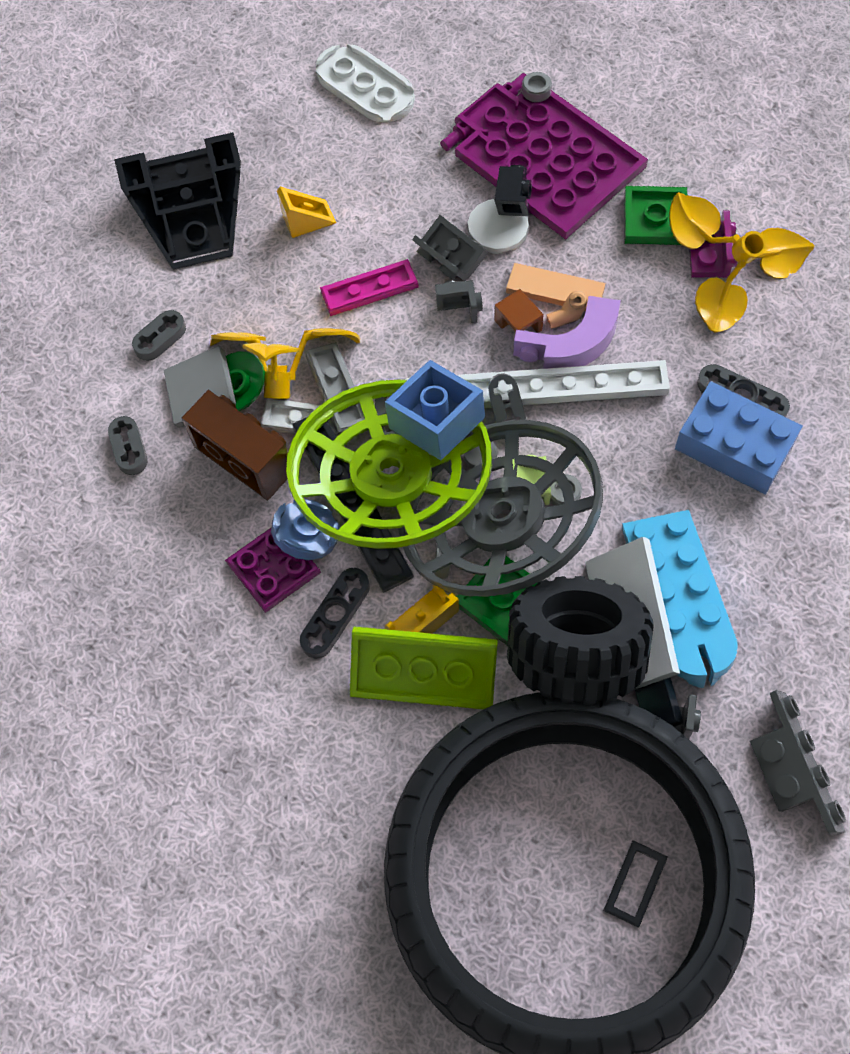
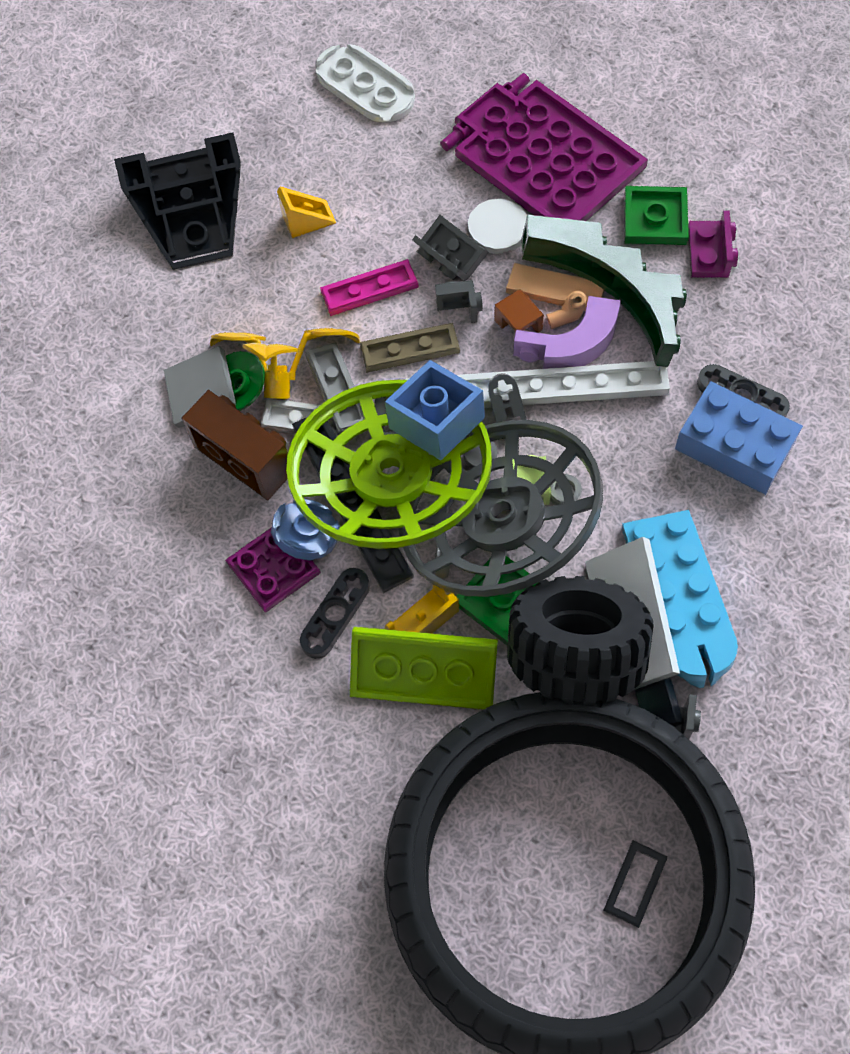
(120, 447): dark grey beam -> none
(159, 335): dark grey beam -> none
(409, 347): none -> dark tan tile
(513, 191): black brick -> none
(536, 86): light grey tile -> none
(619, 270): none -> arch
(718, 301): yellow plant -> none
(791, 767): dark grey bracket -> none

